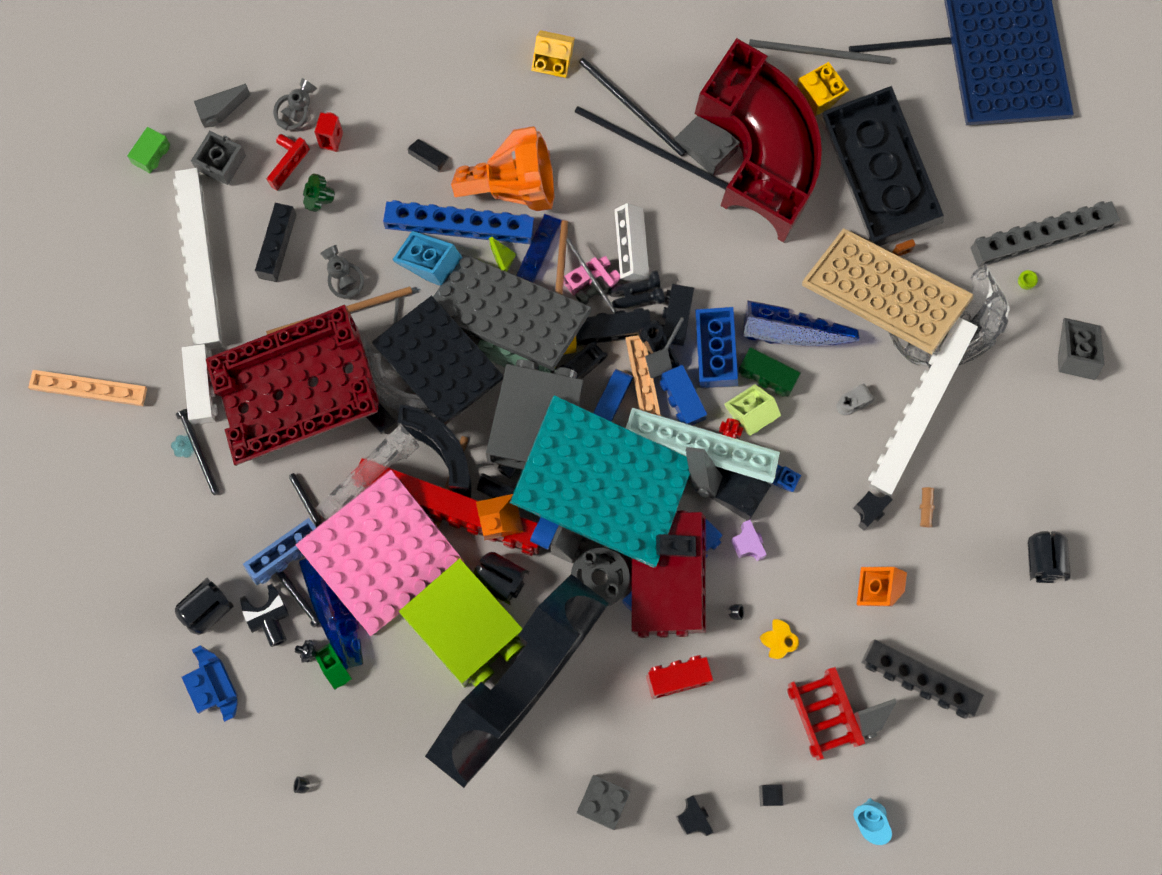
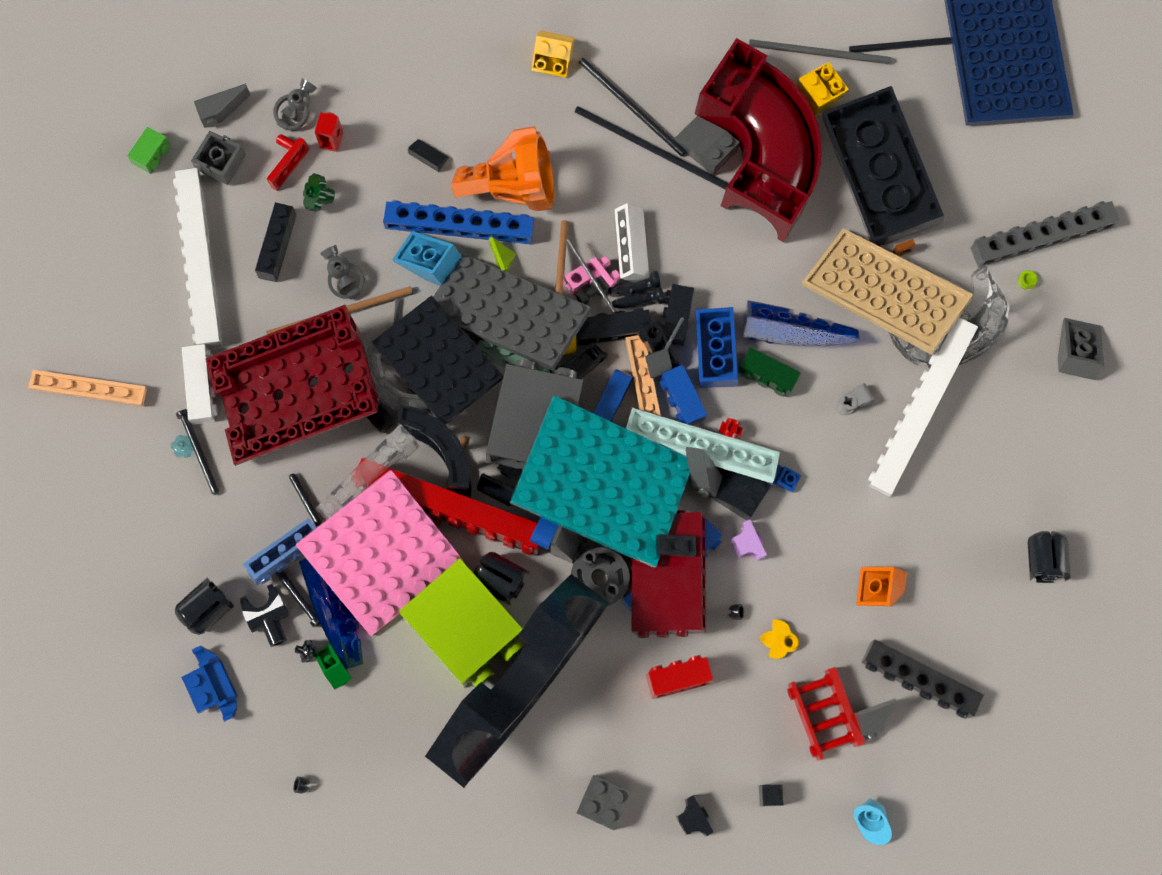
(499, 517): orange slope -> none
(539, 248): clear blue hinge -> none
(753, 409): yellowish green slope -> none
(871, 508): black brick -> none
(927, 507): medium nougat pin -> none

